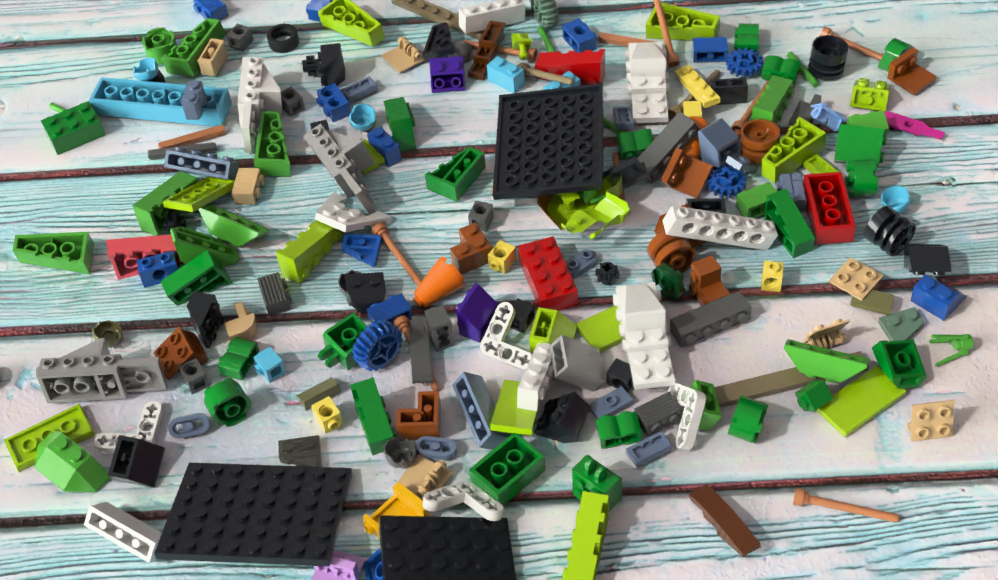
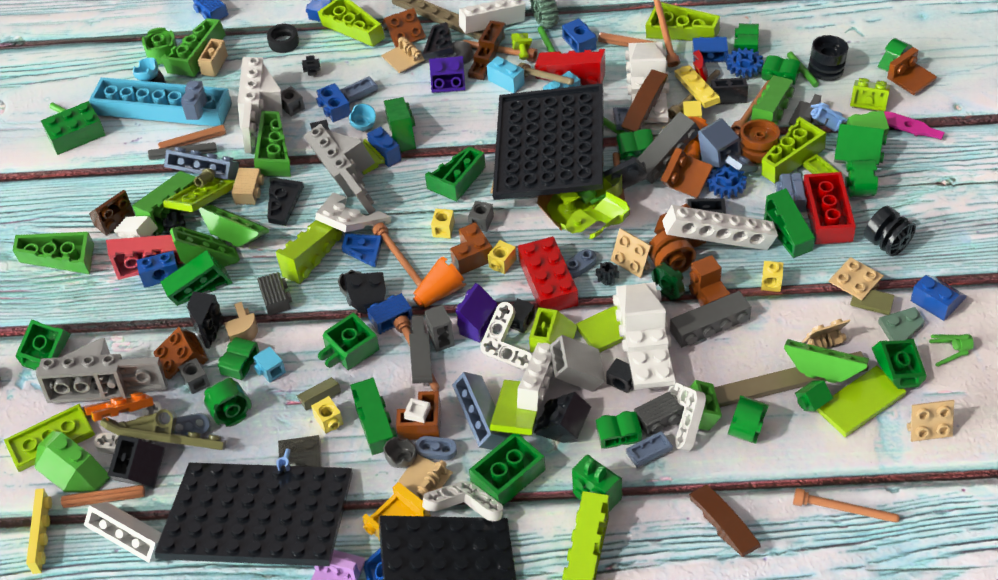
(38, 535): none -> light yellow plate
(40, 343): none -> green slope
(102, 496): none -> nougat axle
(109, 330): olive hair -> none
(112, 213): none -> reddish brown slope
(118, 405): none -> orange wing
(135, 227): none -> white brick
(152, 428): none -> olive piece
(206, 176): none -> olive pin
(240, 37): dark grey brick -> none
(282, 199): none -> black wing
(284, 461): none -> light blue hand
(331, 64): black slope -> none
(377, 345): blue gear -> none
(404, 25): none -> dark orange bracket
(417, 410): none -> white tile
(443, 223): none -> light yellow brick
(611, 403): sand blue plate -> none
(631, 253): none -> tan hinge
(644, 101): none -> reddish brown slope
(700, 66): none -> red slope
(753, 201): bright green brick -> none
(827, 31): nougat piece -> none
(896, 197): medium azure hair -> none
(927, 258): black slope -> none

